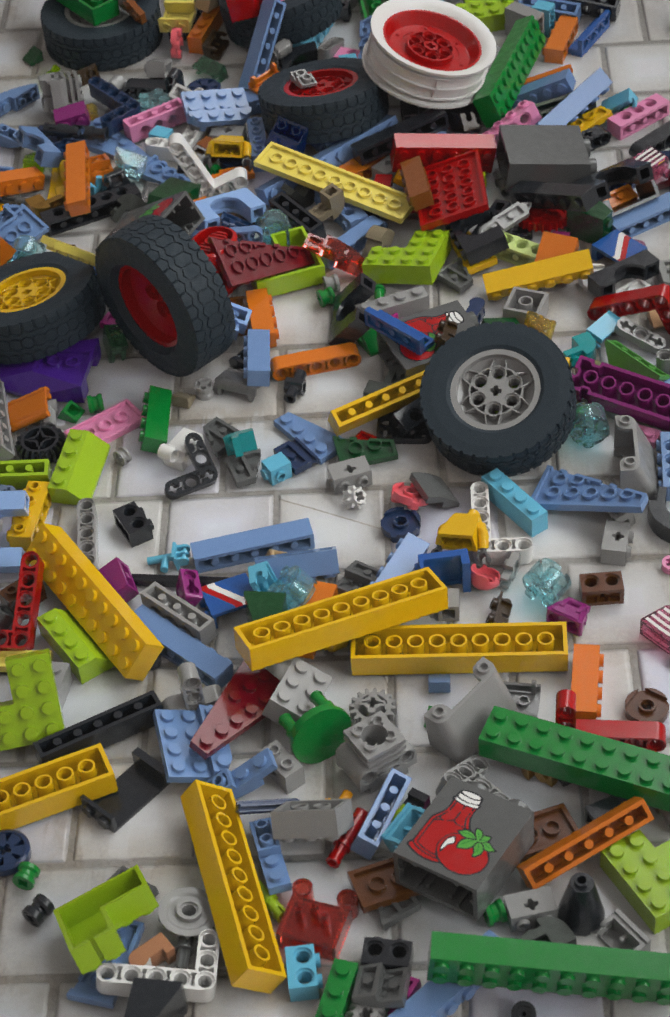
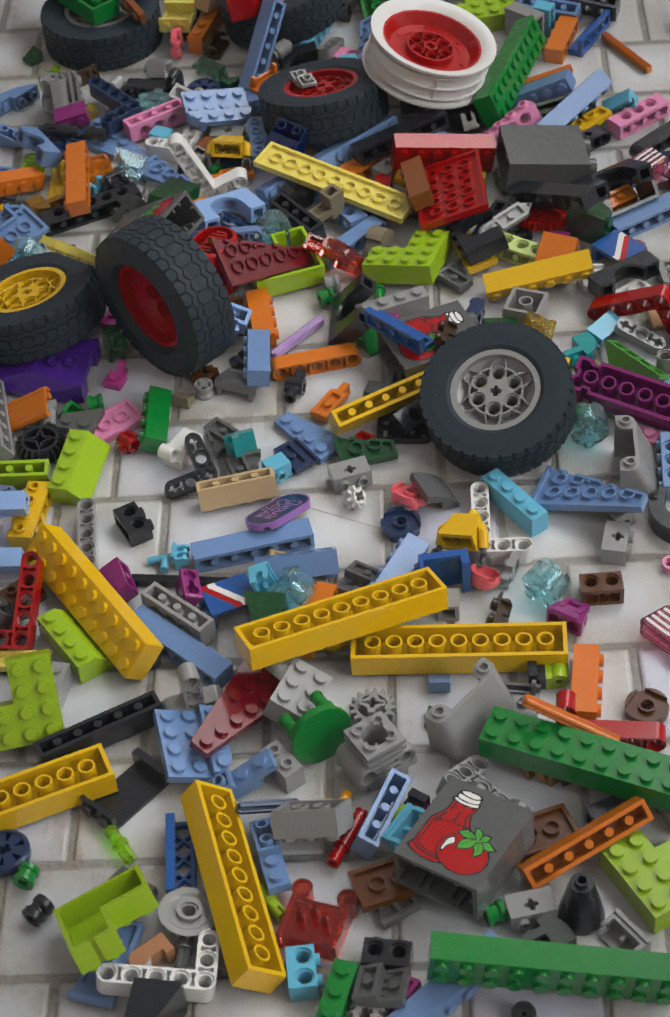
(81, 420): none -> dark grey wing
(116, 379): none -> dark pink plate
(120, 844): none -> clear neon green axle
(122, 456): light grey bush -> none
(127, 441): none -> red gear
(172, 857): none -> blue fence
(212, 373): none -> reddish brown gear
(231, 82): none -> dark green slope
(236, 489): none -> tan brick
(277, 512): none -> tile
(297, 337): none -> medium lavender axle
(330, 401): none -> orange hinge
(548, 675): none -> leg
(565, 717): none -> orange axle
(626, 52): none -> orange axle

